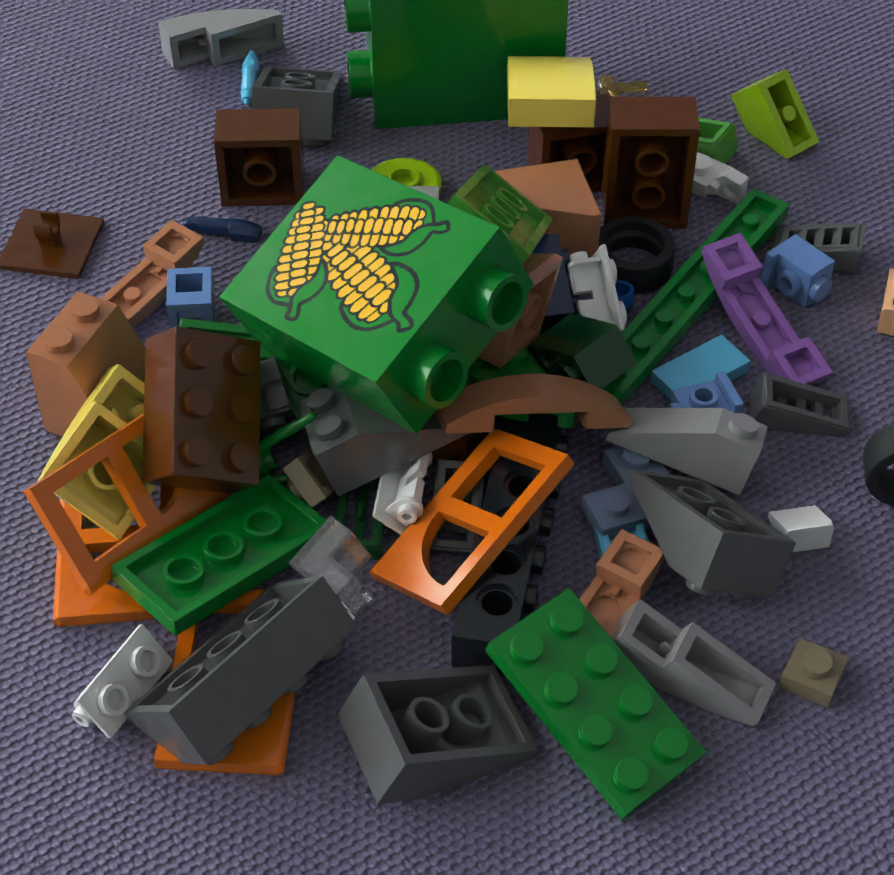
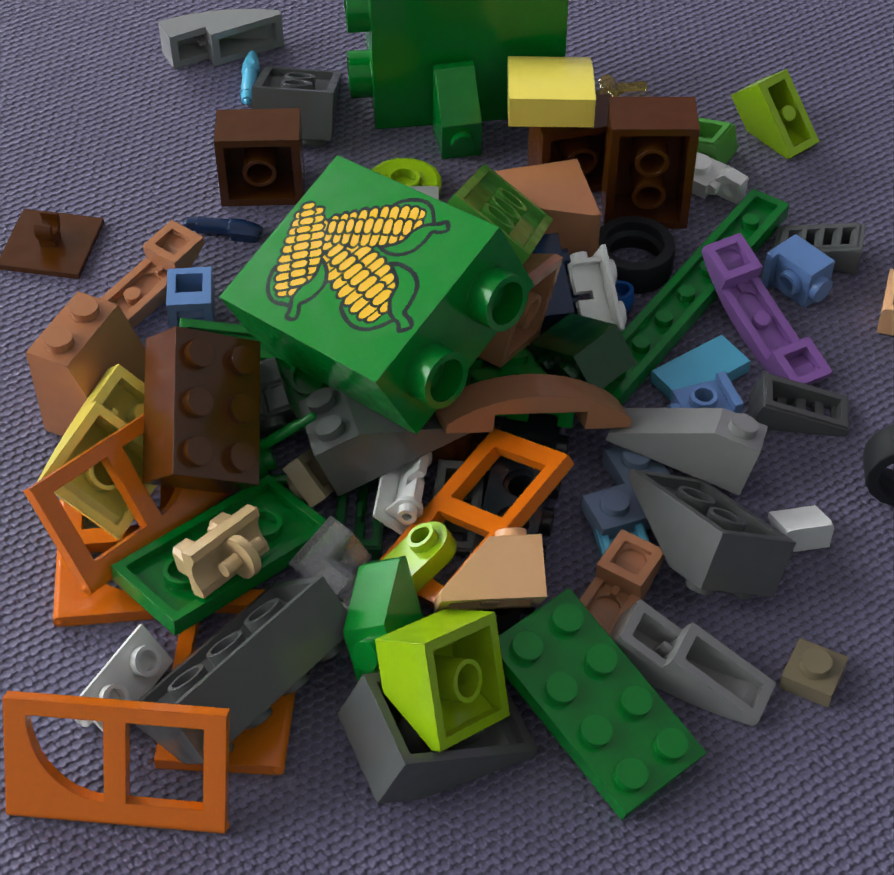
(42, 791): none -> orange window
(226, 550): none -> tan hips
(379, 604): none -> green slope
(427, 551): none -> lime plate
(445, 675): none -> lime slope
(456, 110): none -> green slope
(499, 575): none -> light nougat slope

